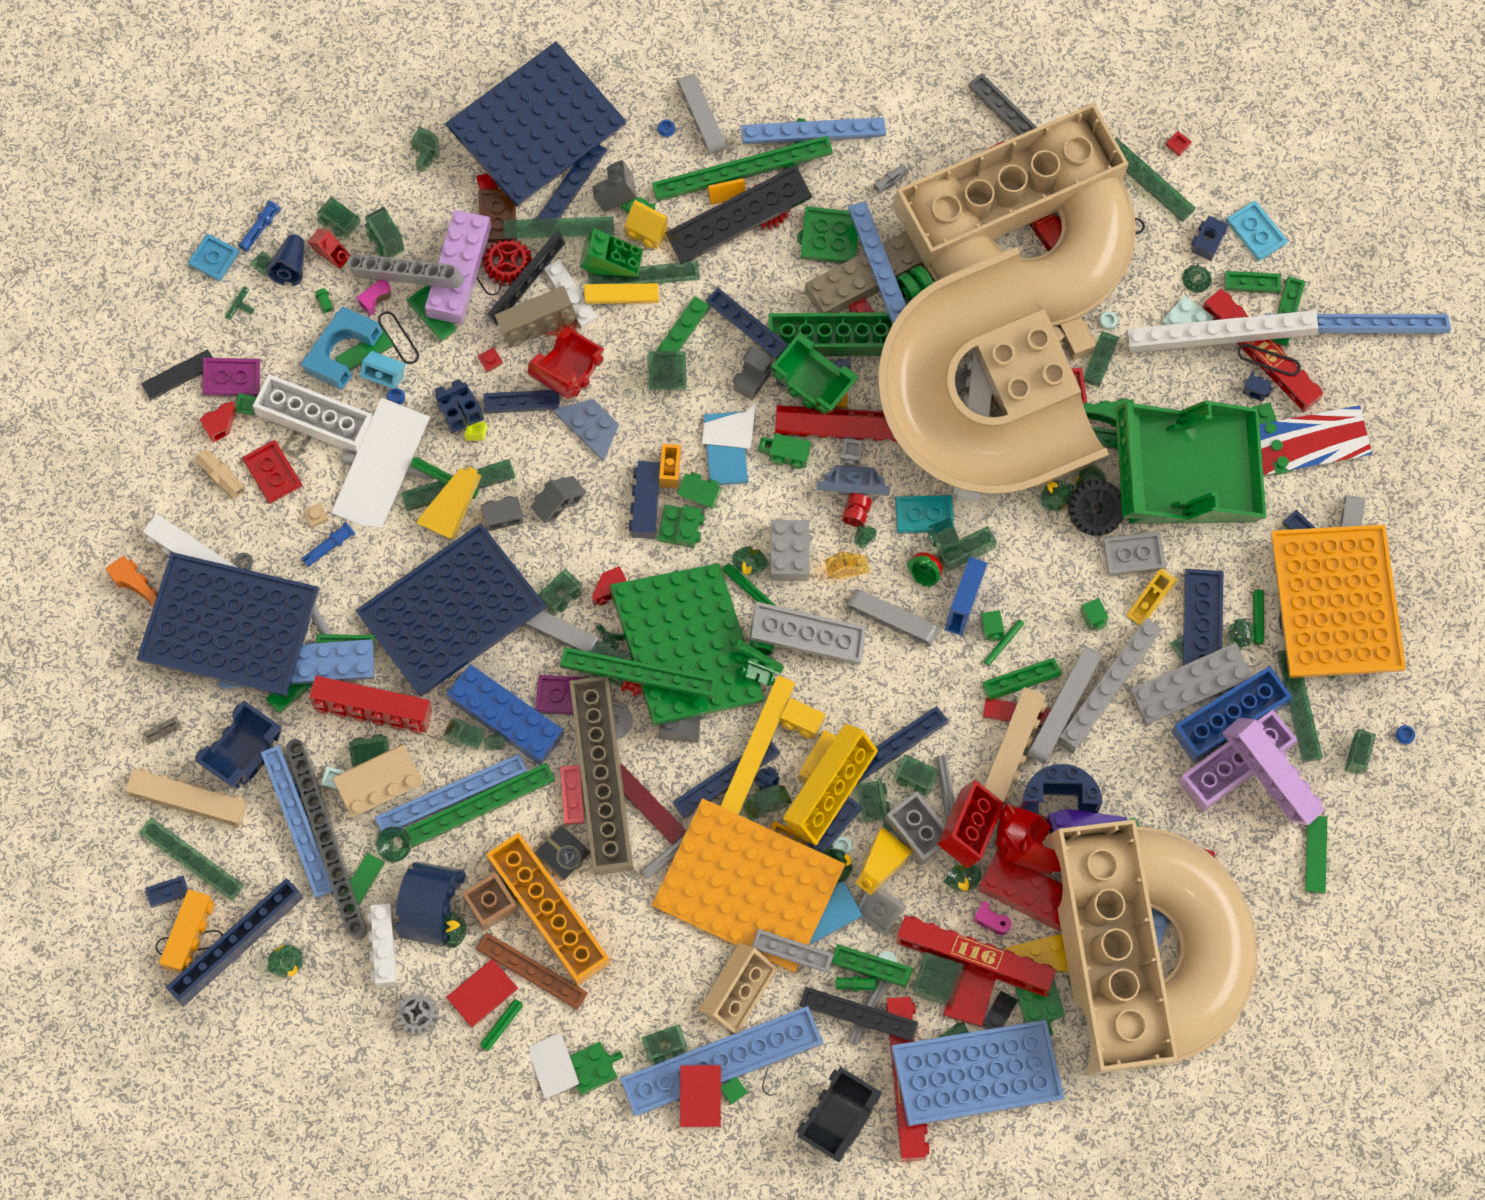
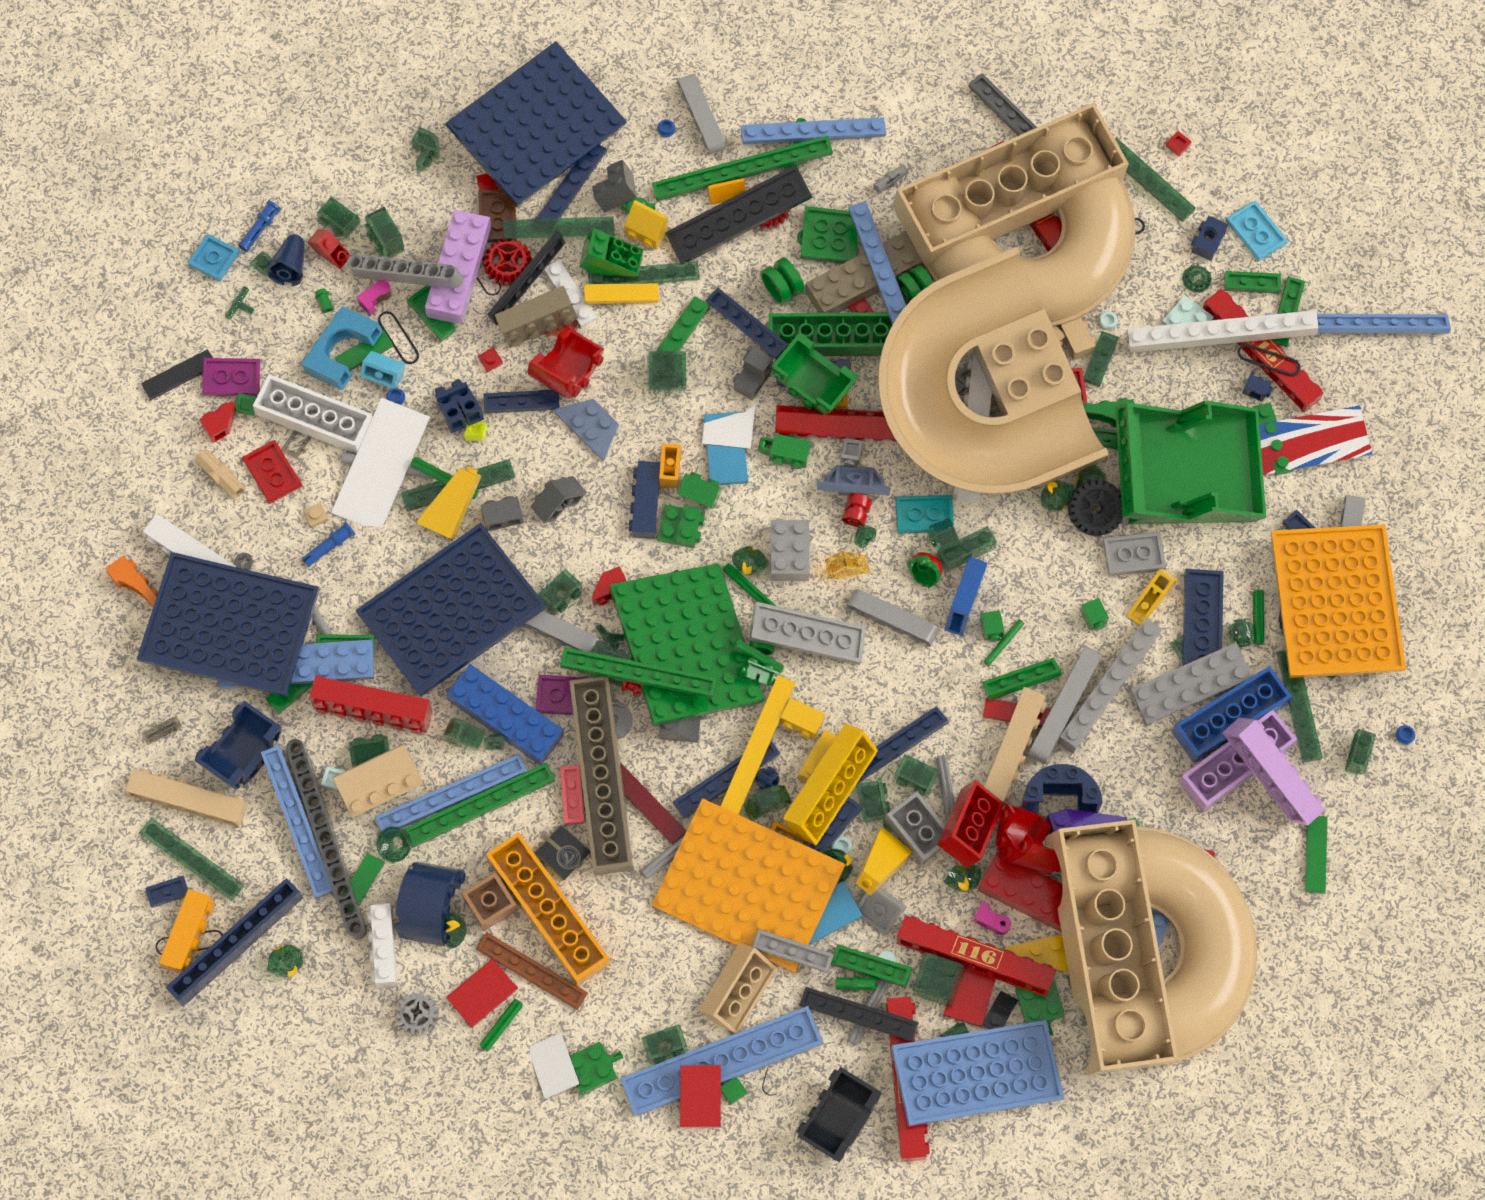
(782, 280): none -> green wheel

